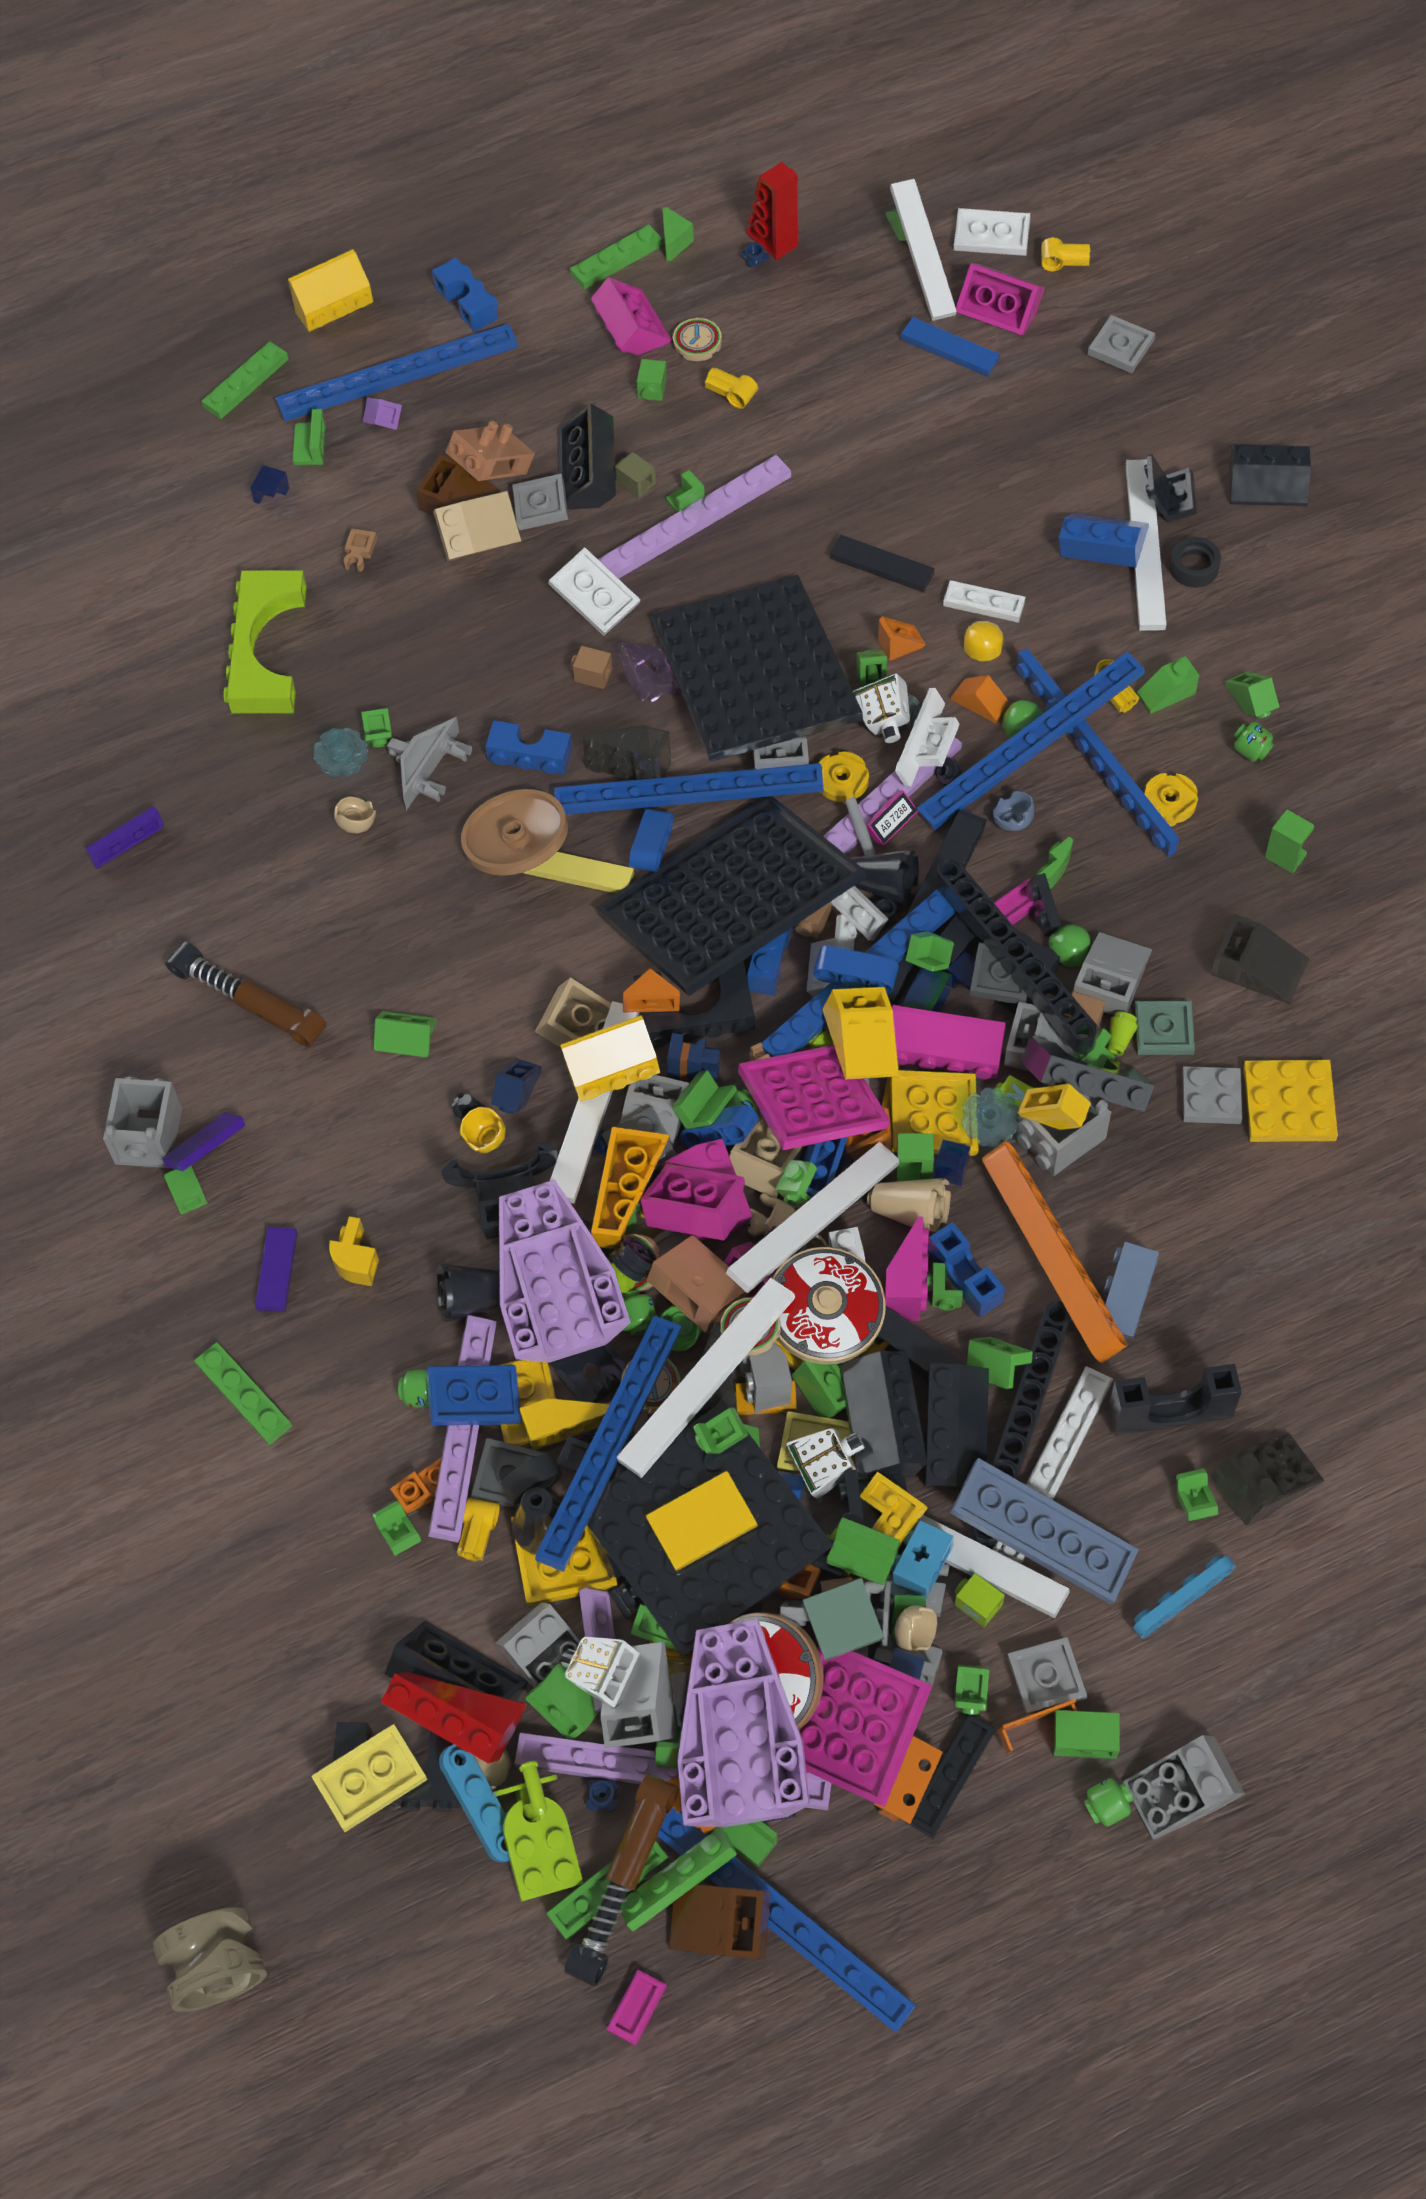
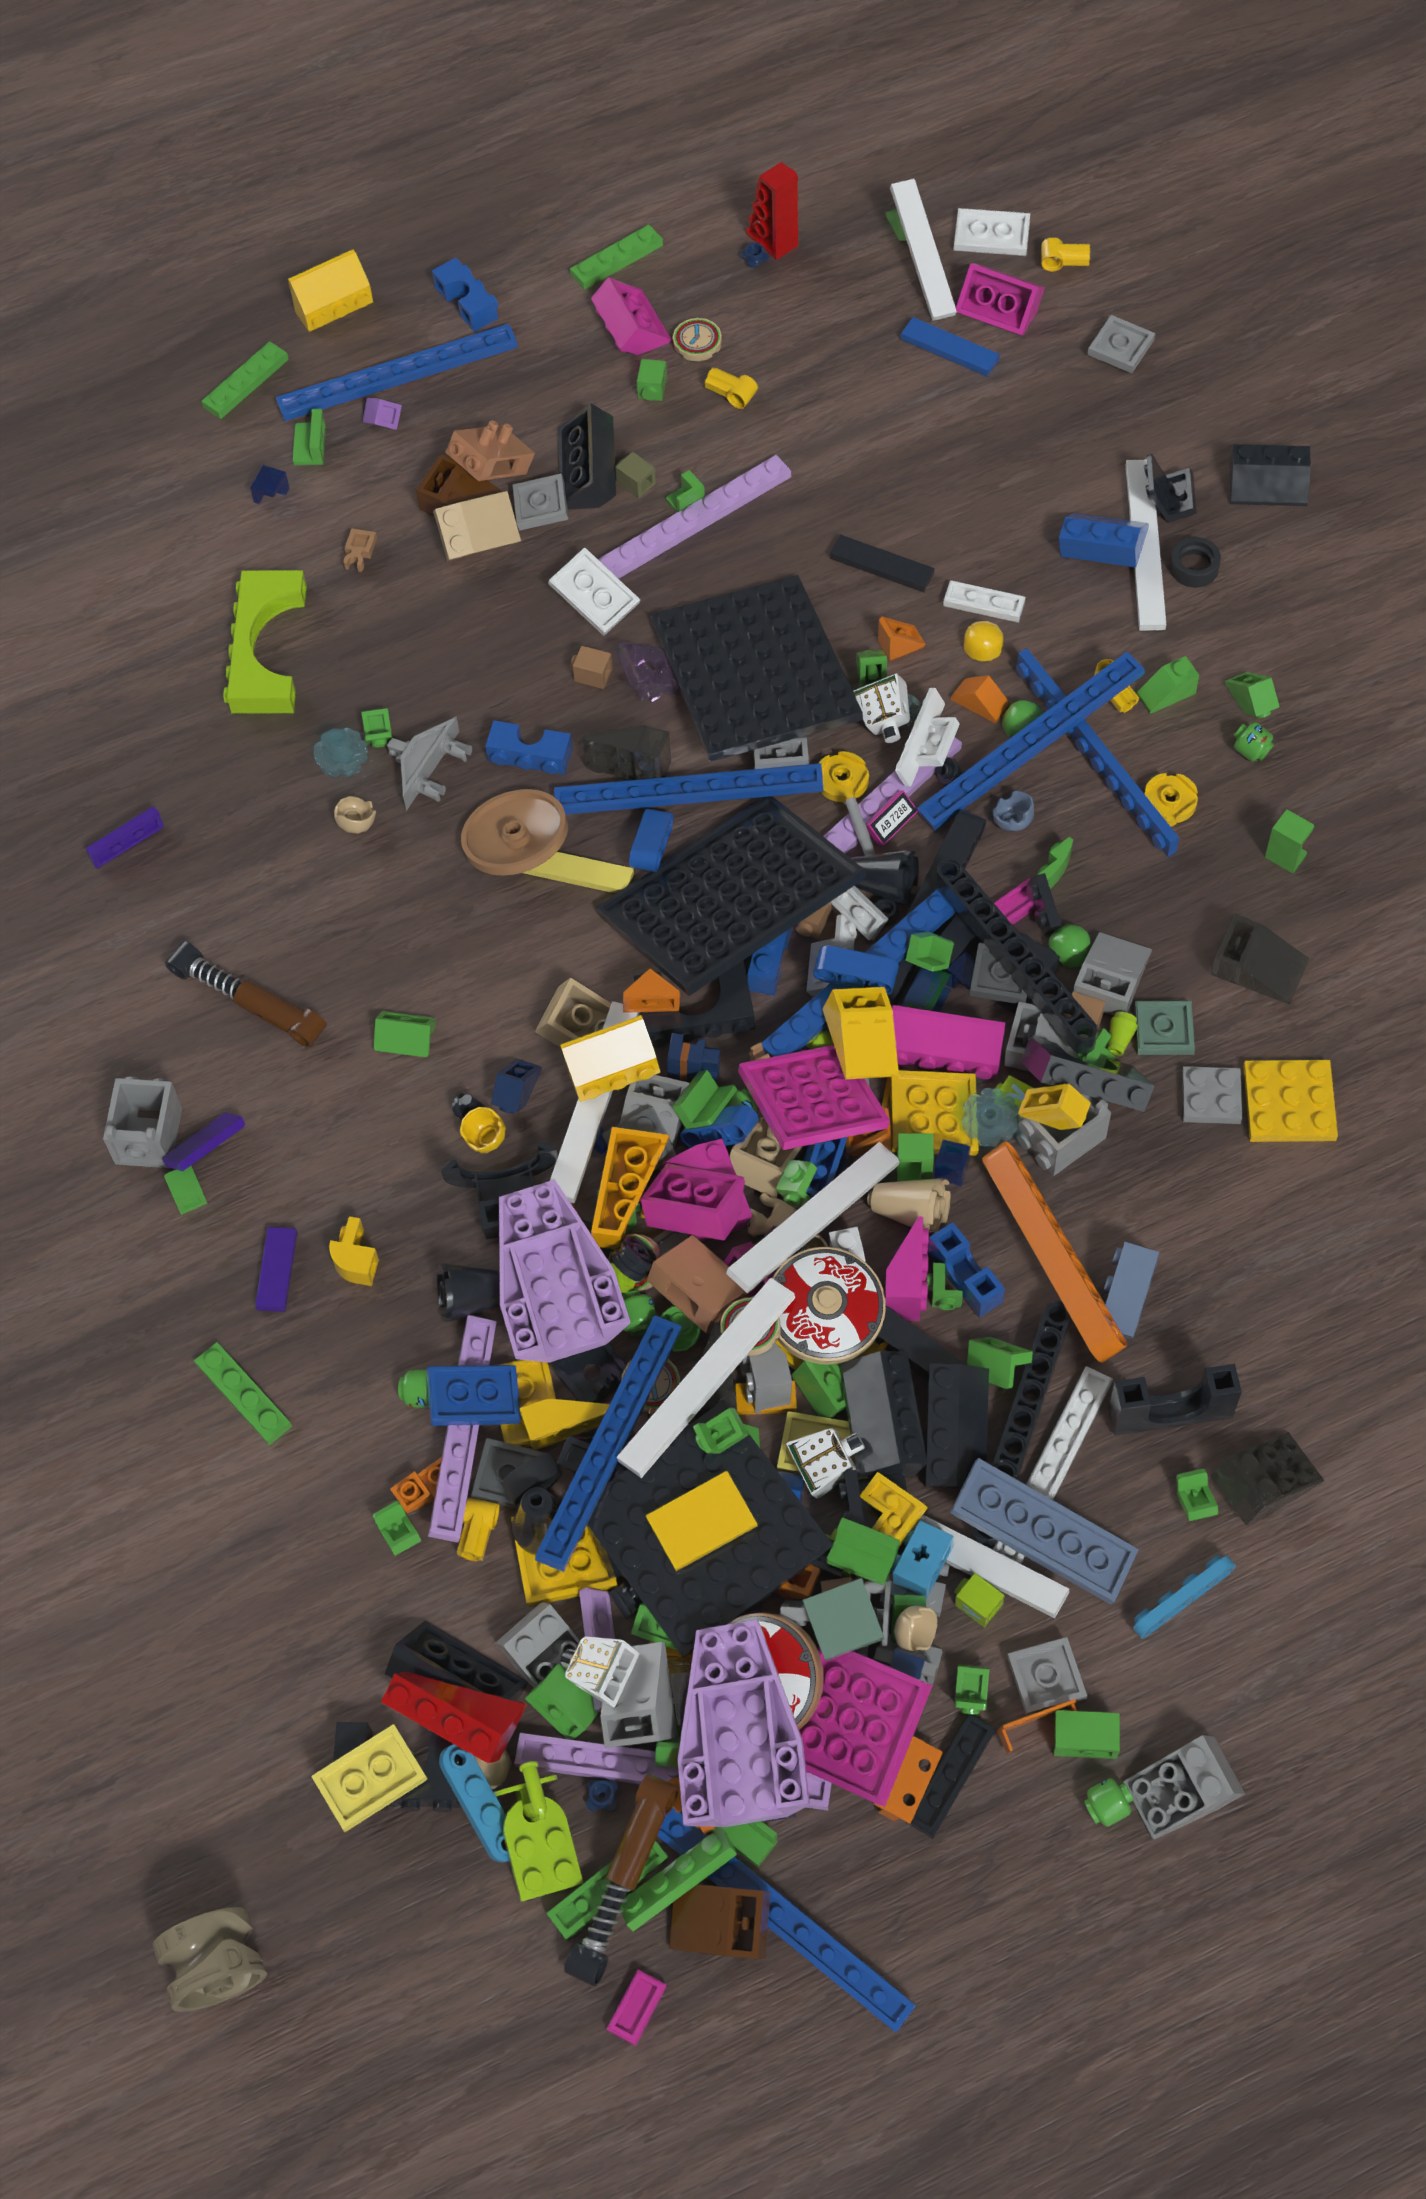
(677, 233): bright green slope -> none

